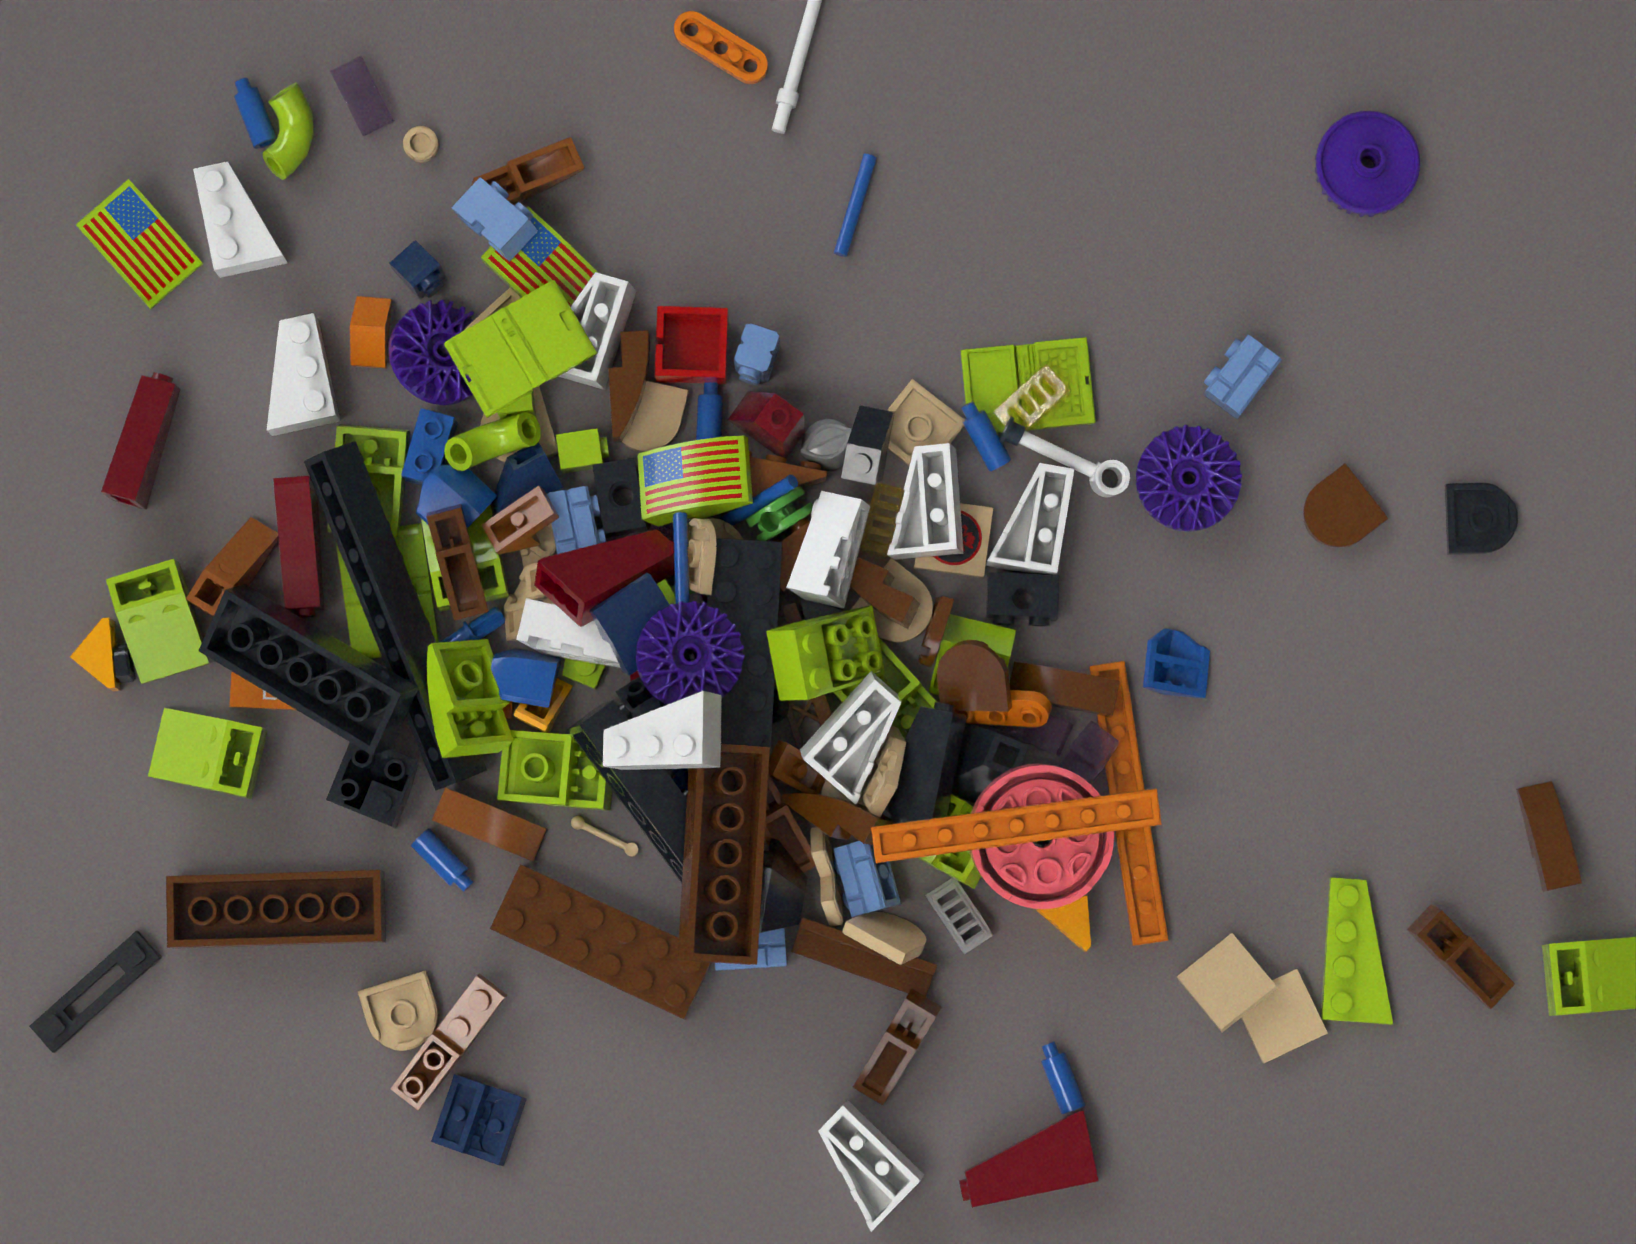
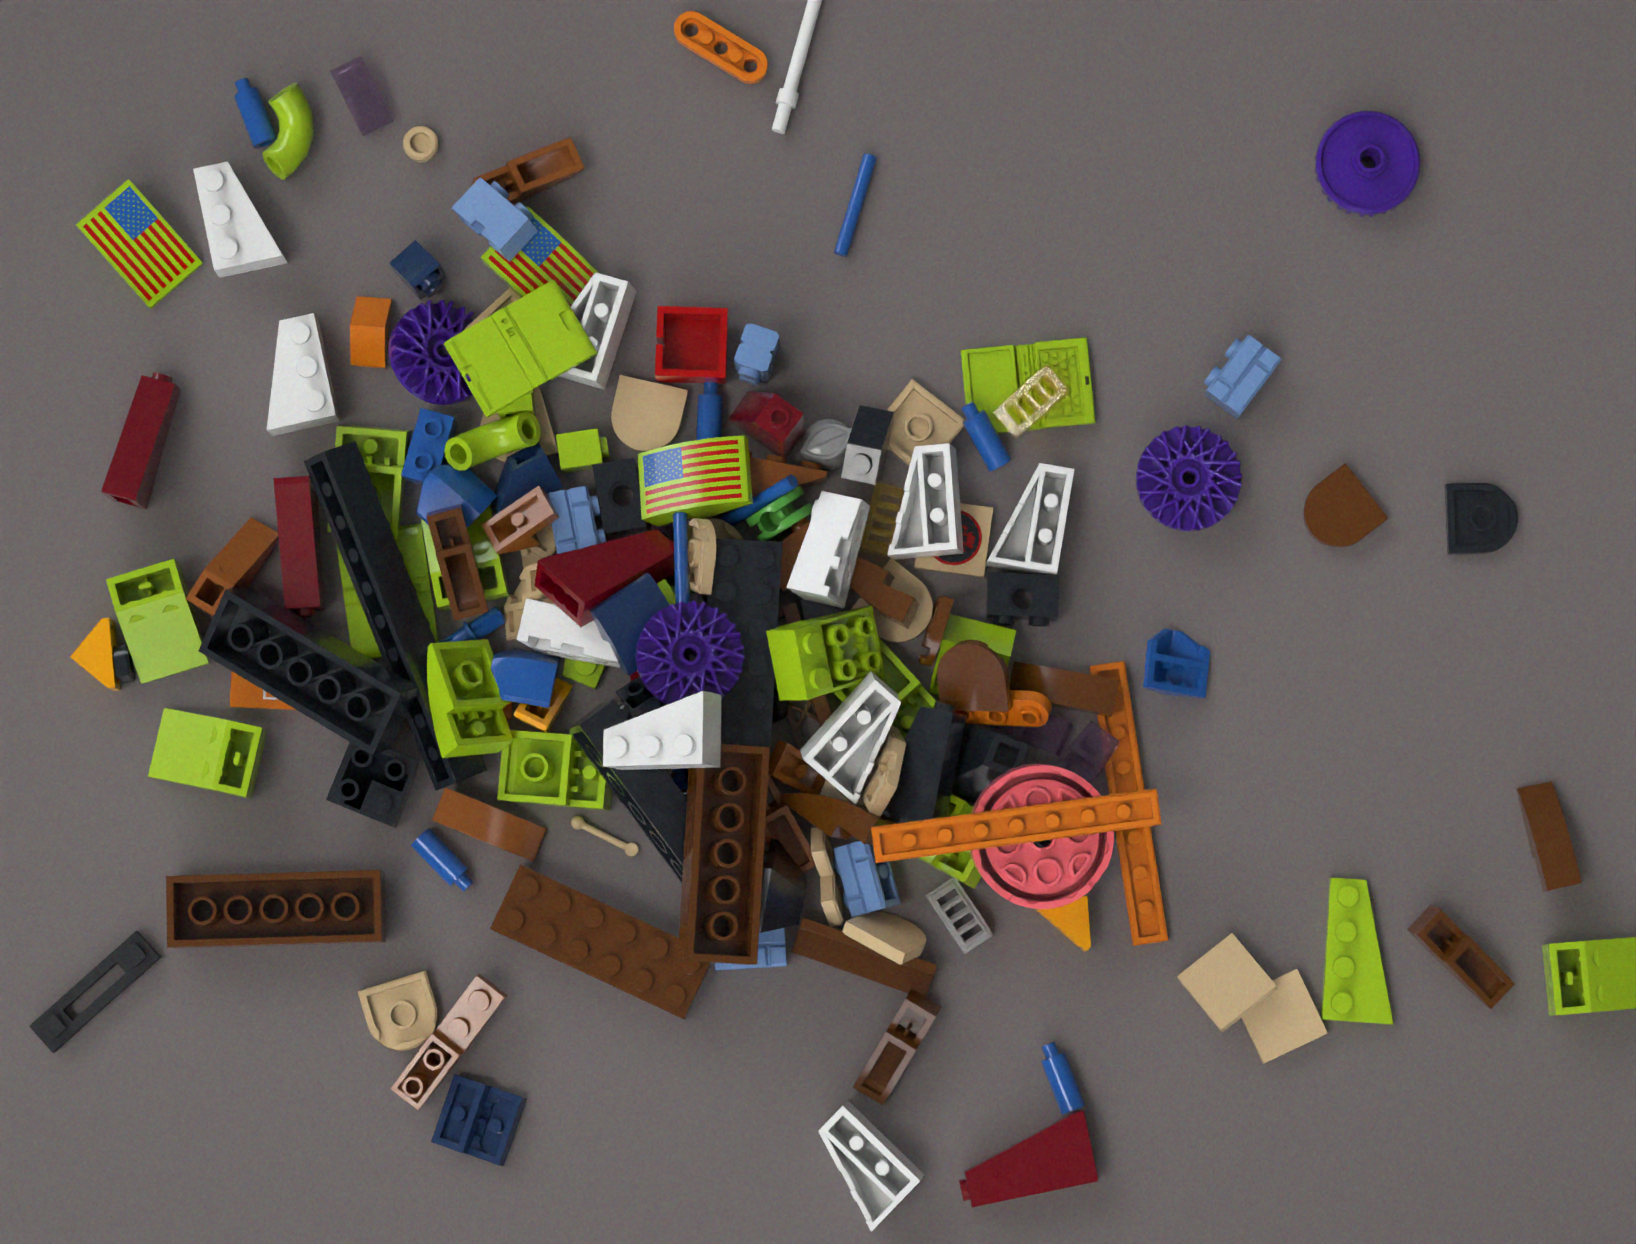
(628, 381): reddish brown slope -> none
(1016, 434): white piece -> none

